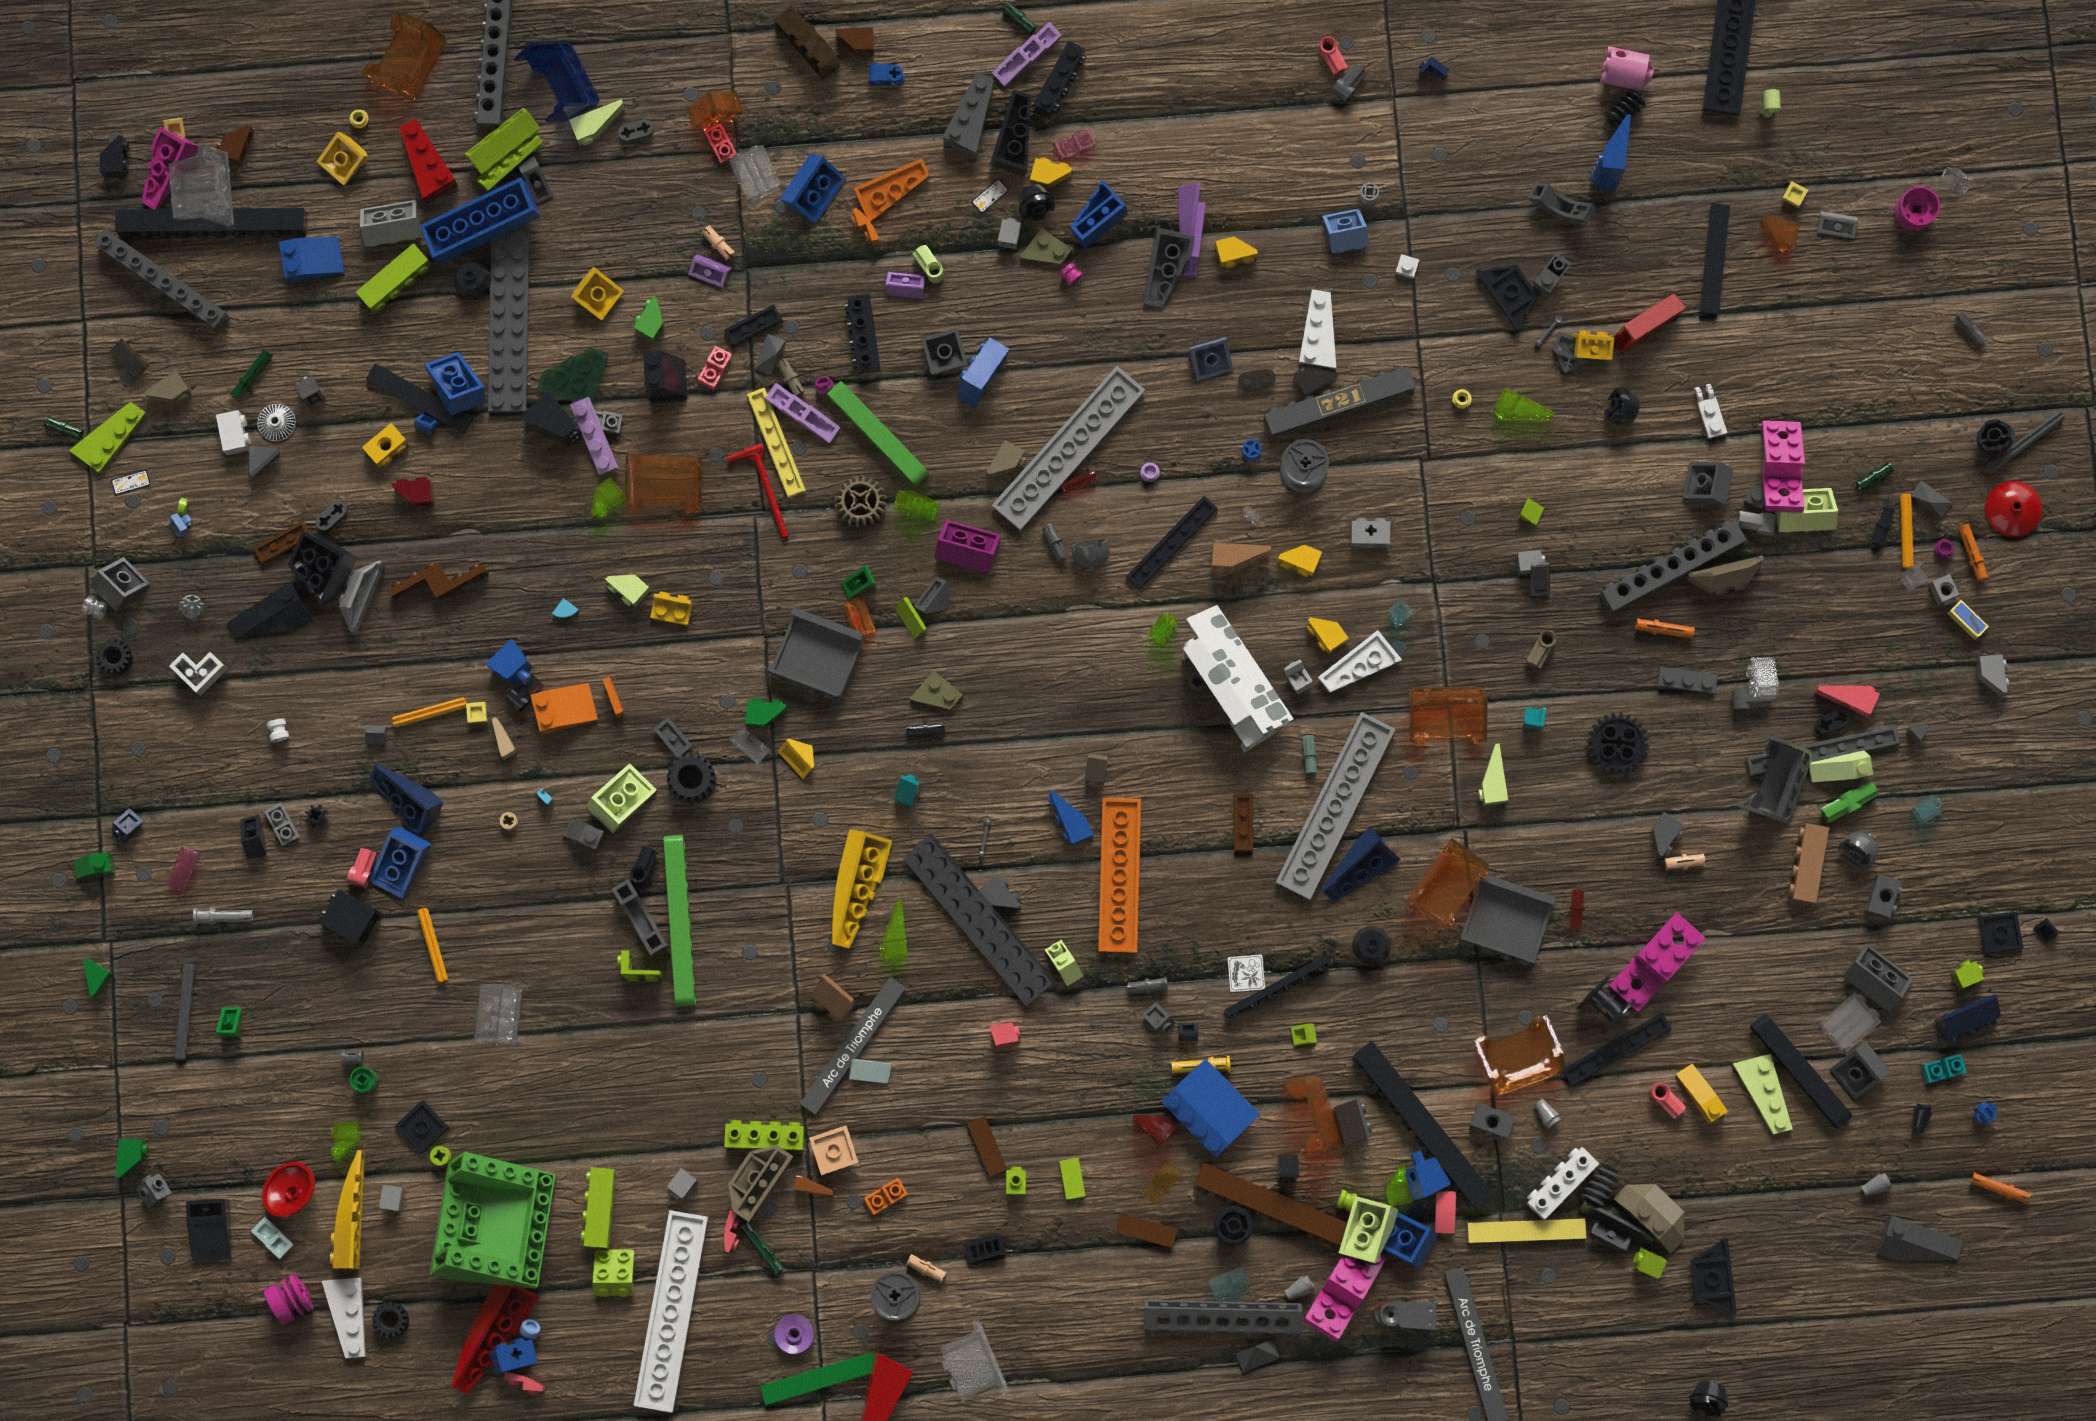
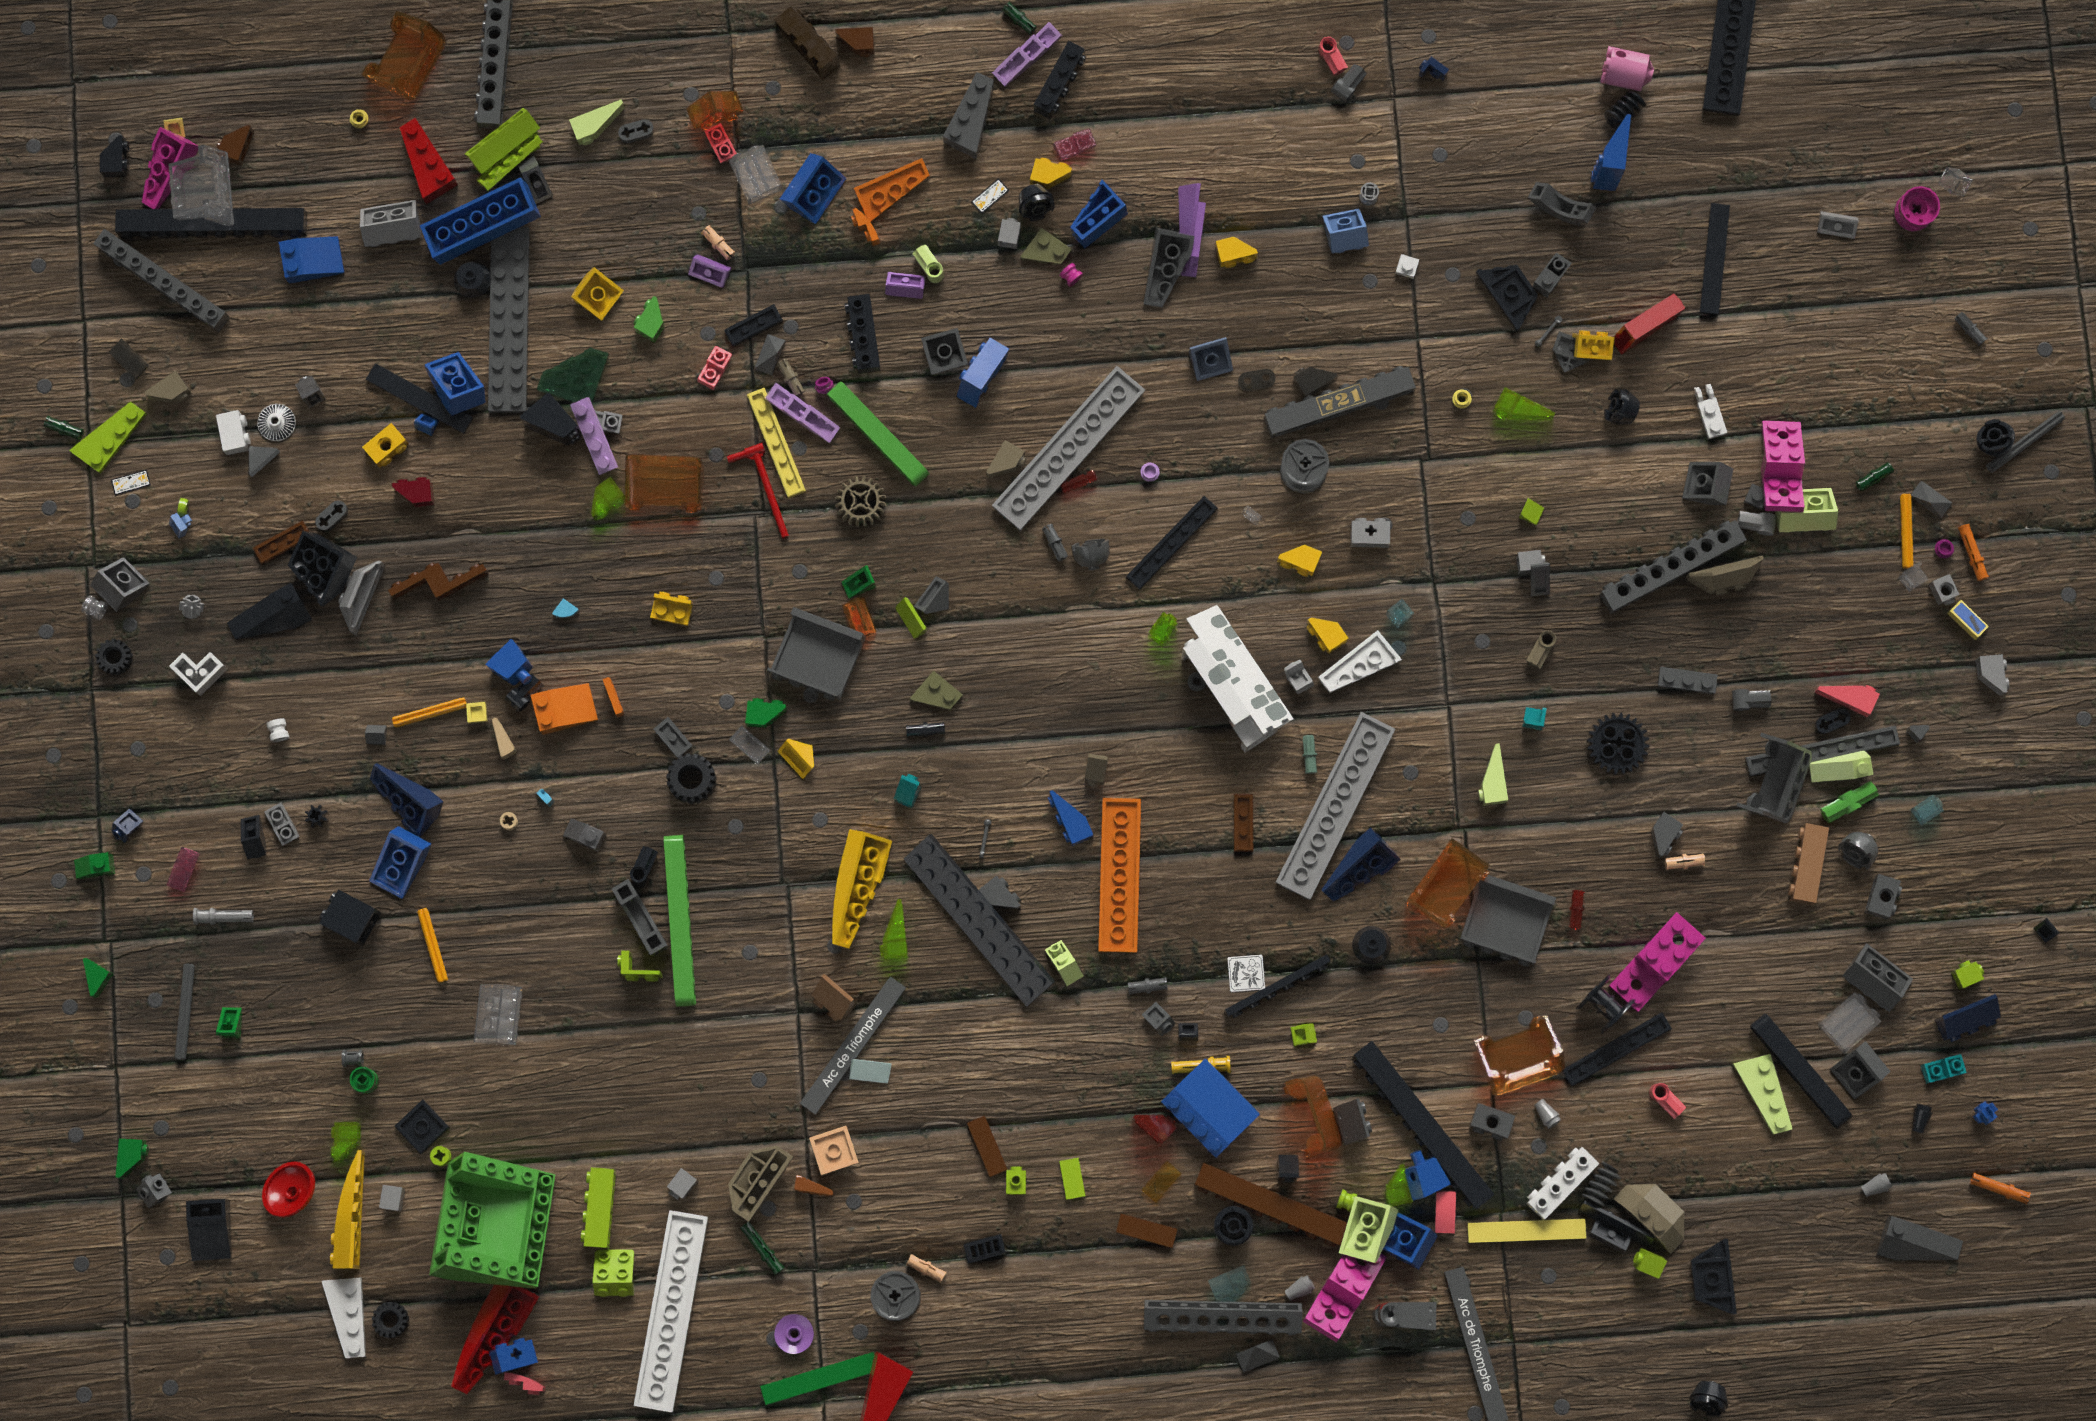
(237, 392): dark green pin -> none
(272, 1237): light aqua slope -> none
(286, 1300): dark pink wheel -> none
(342, 158): yellow slope -> none
(360, 873): coral piece -> none
(393, 278): lime brick -> none
(529, 1329): light blue tile -> none
(565, 76): clear blue windscreen -> none
(620, 798): yellowish green slope -> none
(629, 587): yellowish green slope -> none
(664, 375): black slope -> none
(730, 1239): coral slope -> none
(763, 1136): lime brick -> none
(883, 74): blue piece -> none
(885, 1196): orange slope -> none
(916, 505): clear neon green slope -> none
(967, 546): magenta slope -> none
(973, 1364): clear windscreen -> none
(1005, 1035): coral slope -> none
(1012, 142): black wedge -> none
(1233, 557): medium nougat slope -> none
(1251, 446): blue wheel -> none
(1318, 337): white wing -> none
(1447, 713): clear orange windscreen -> none
(1687, 632): orange pin -> none
(1701, 1093): yellow slope -> none
(1763, 678): clear brick -> none
(1770, 102): yellowish green piece -> none
(1780, 232): clear orange slope -> none
(1794, 194): light yellow plate -> none
(1883, 526): black pin -> none
(2000, 932): black tile -> none
(2002, 514): red dish -> none

